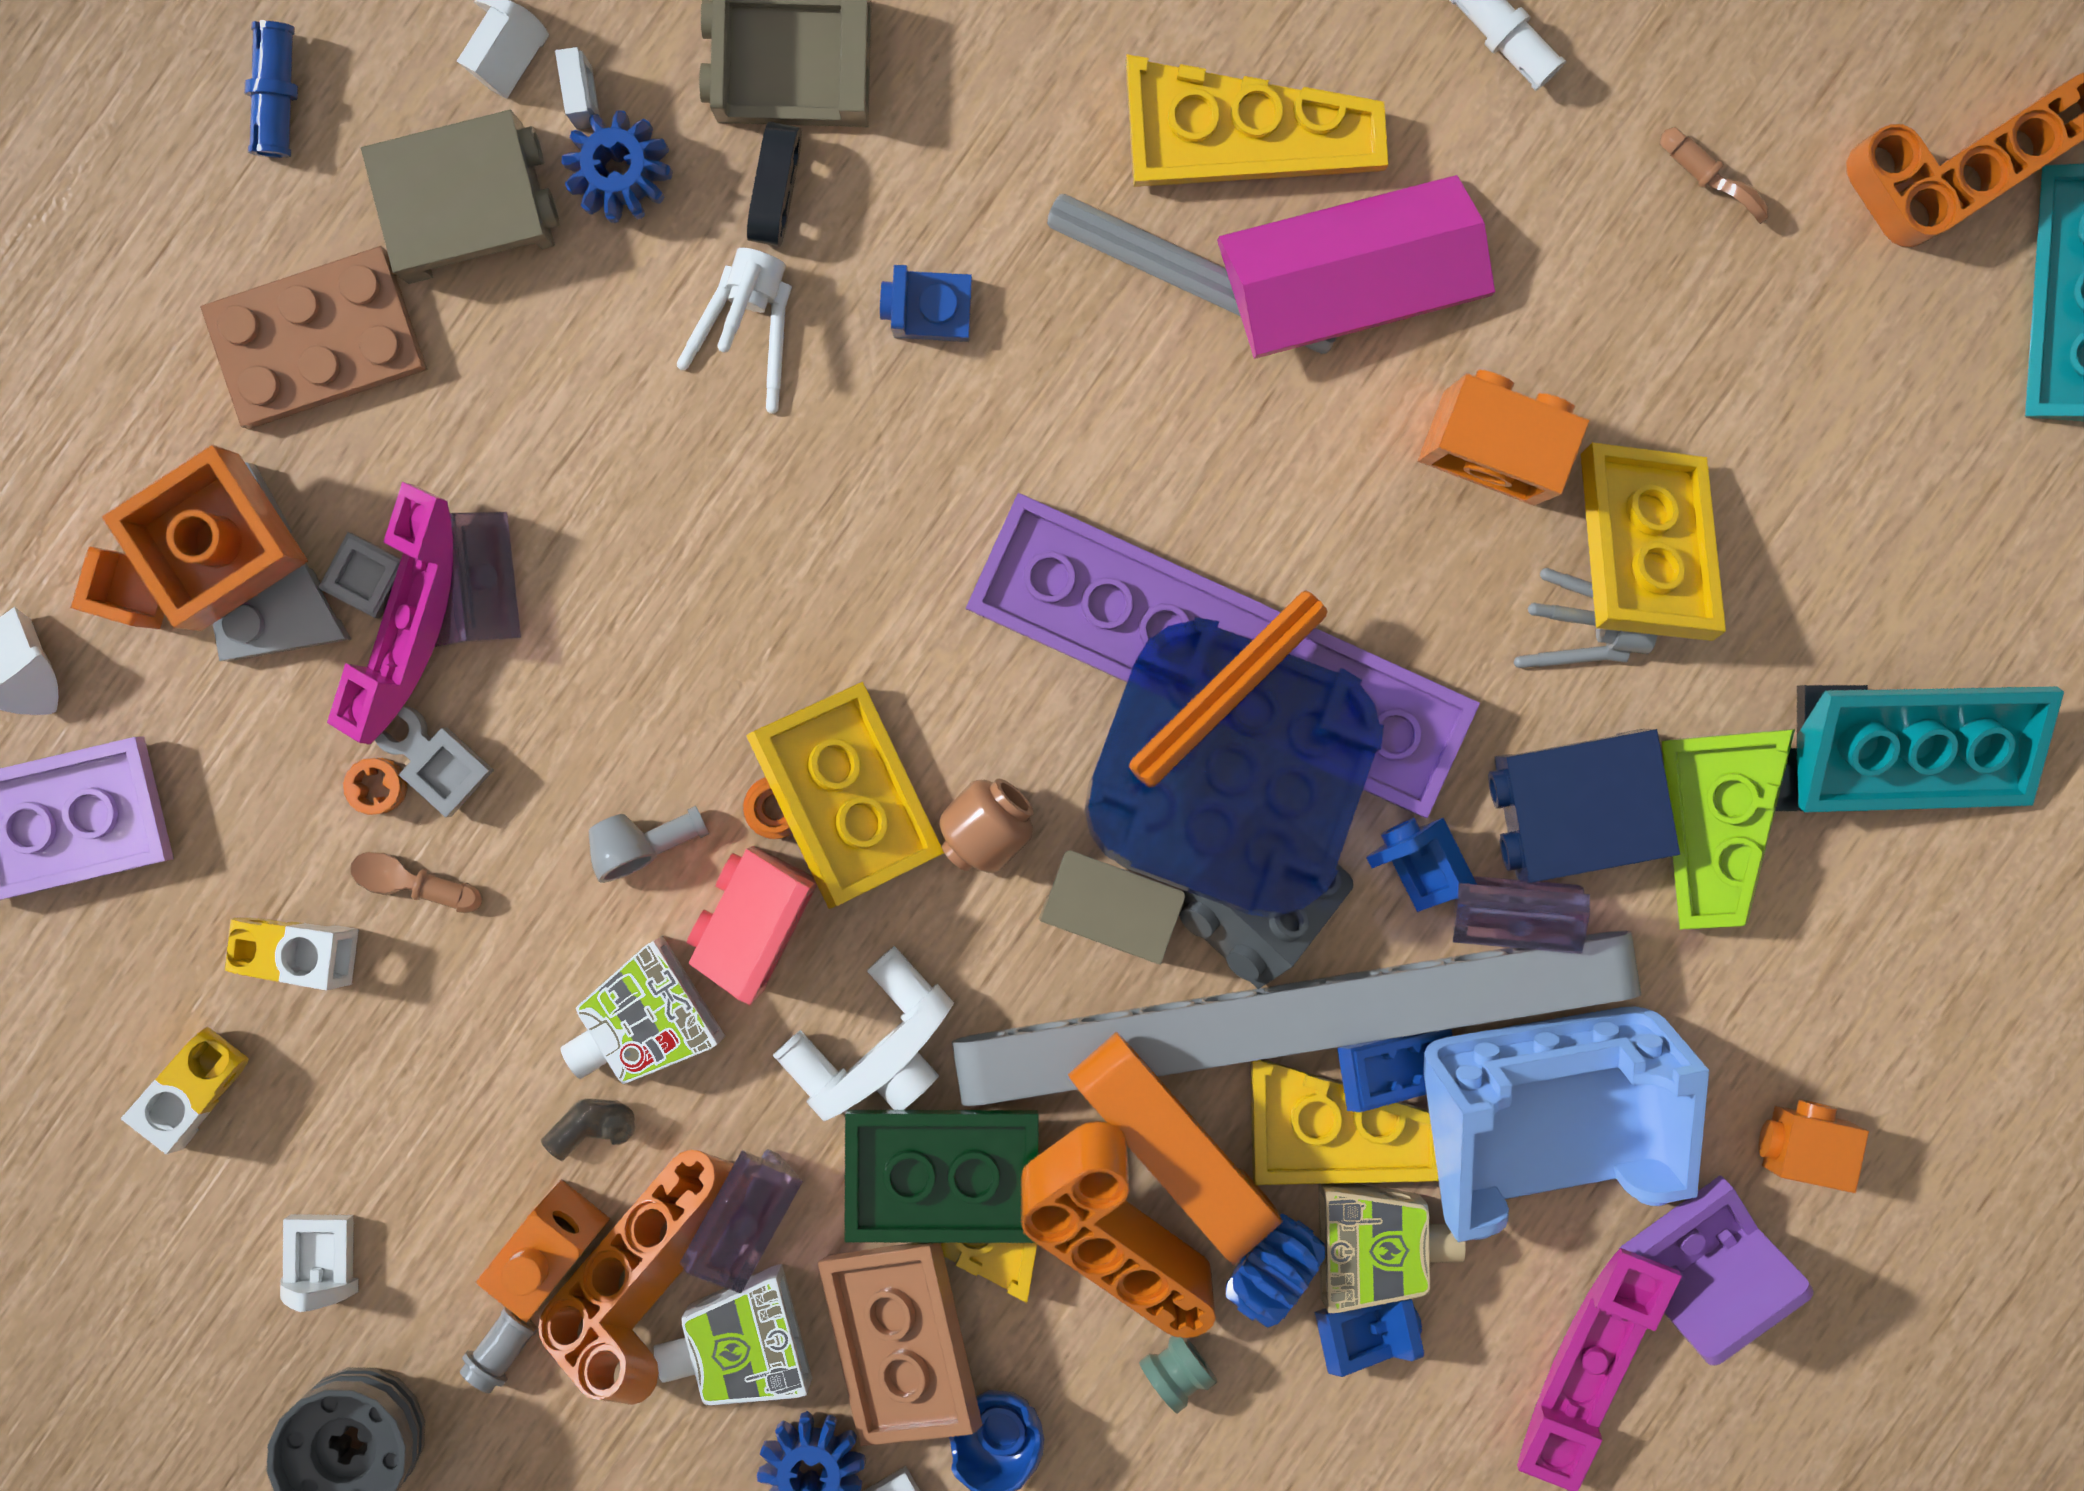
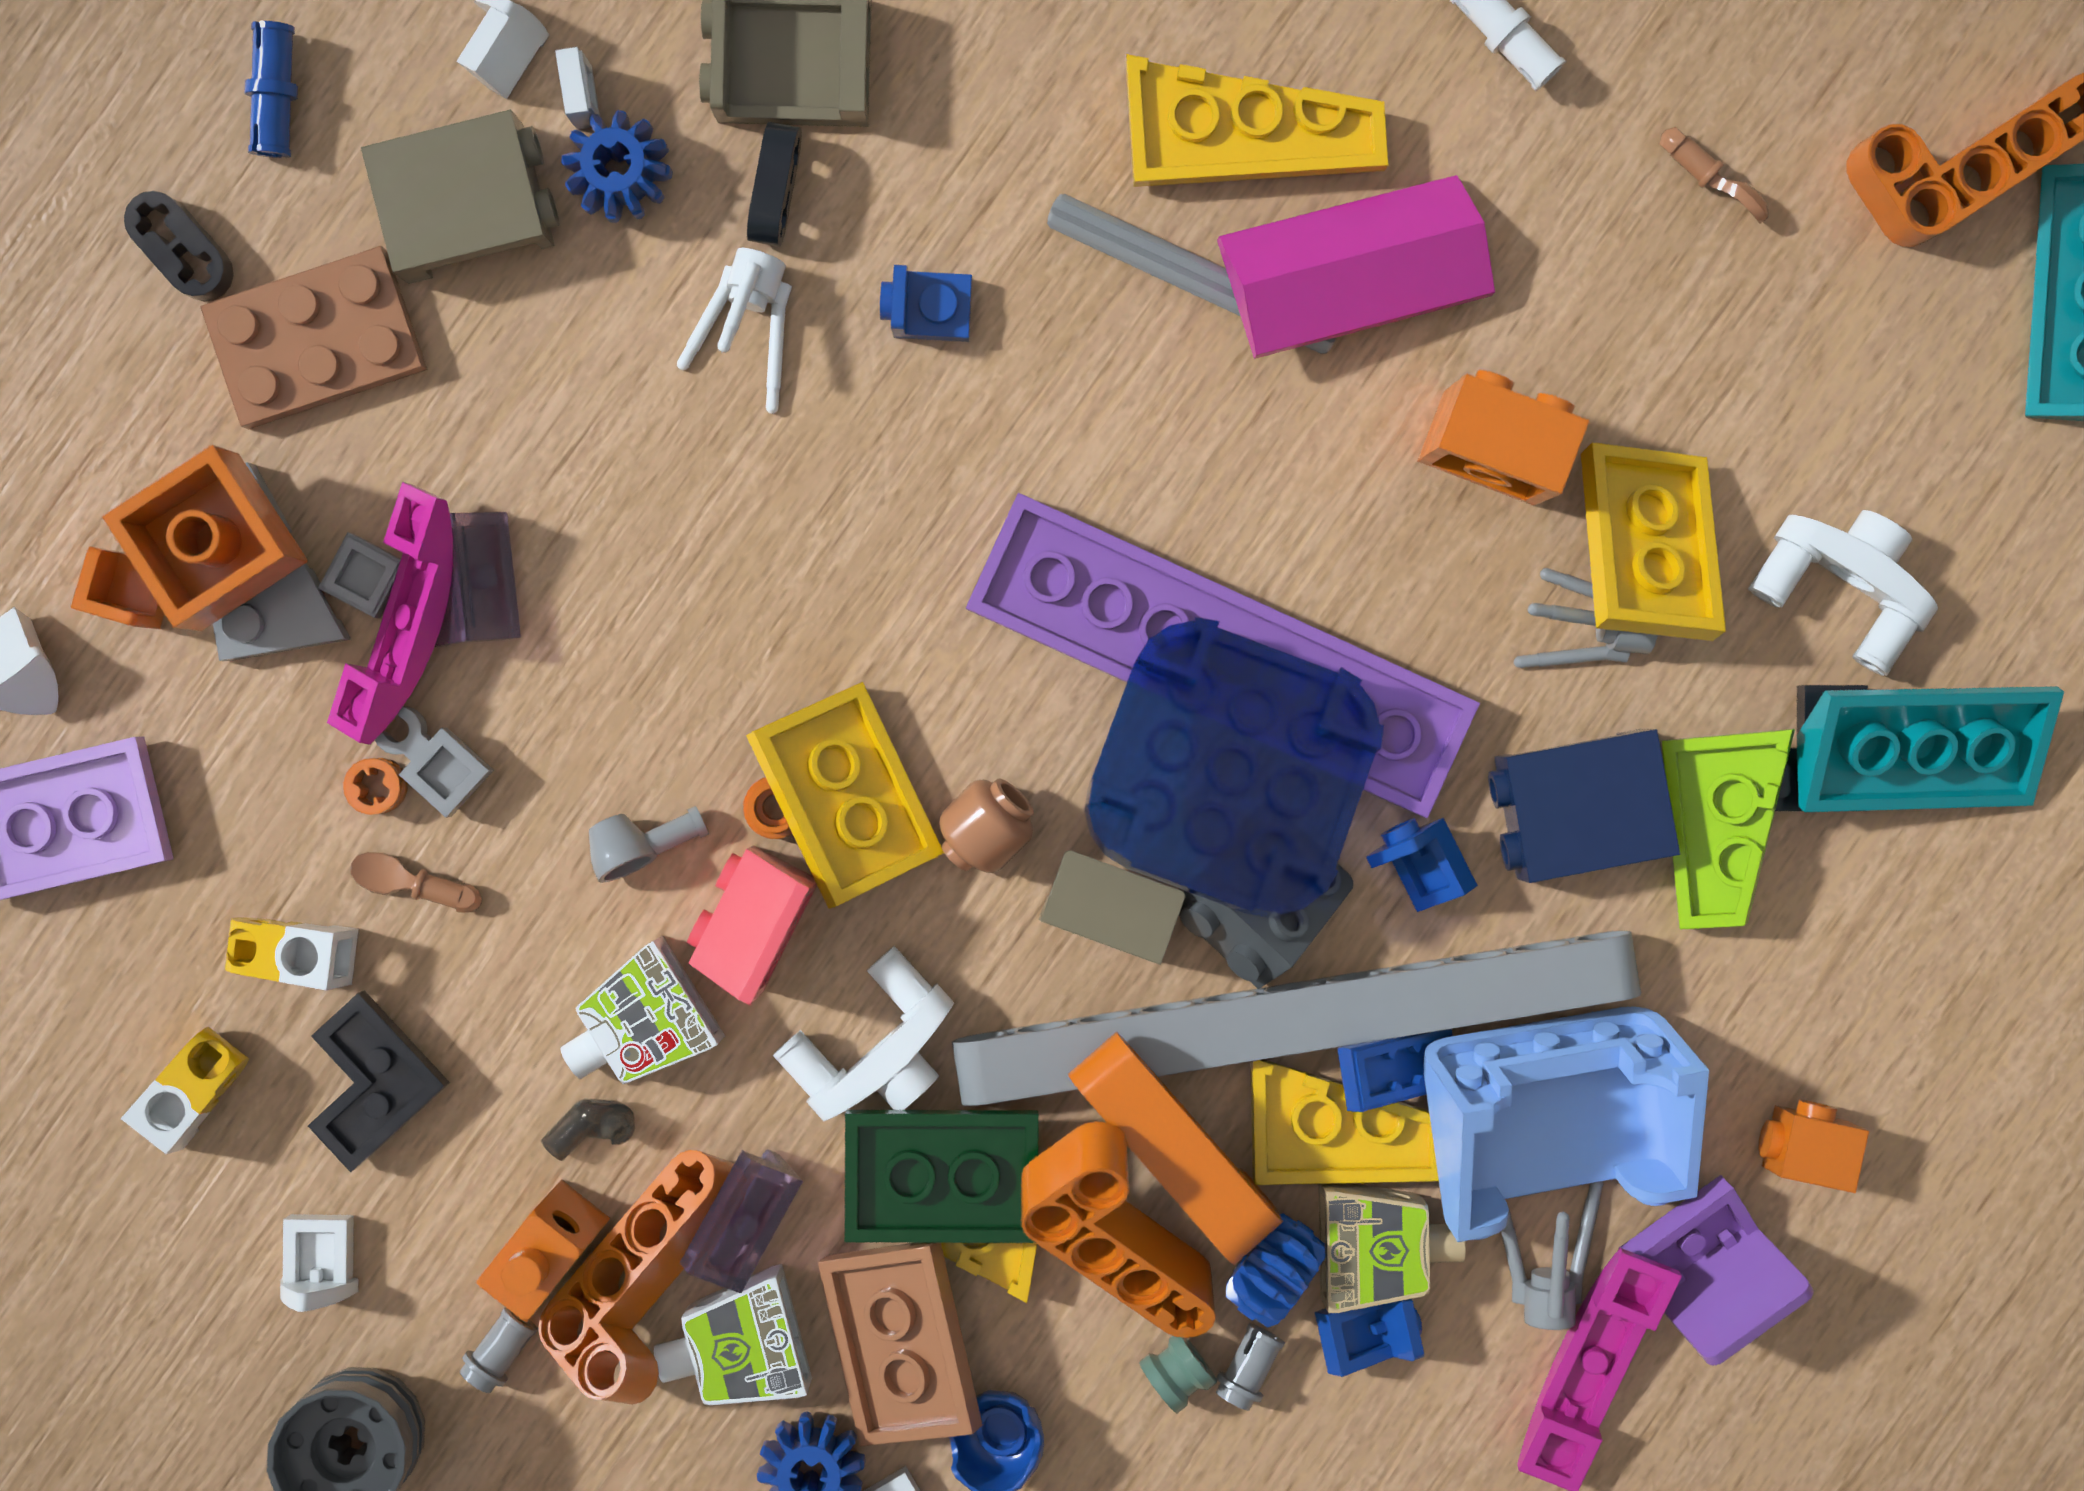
(168, 255): none -> black beam
(388, 1076): none -> black plate
(1228, 689): orange axle -> none
(1249, 1367): none -> light grey pin
(1521, 915): clear purple panel -> none
(1552, 1291): none -> light grey plant
(1865, 560): none -> white connector

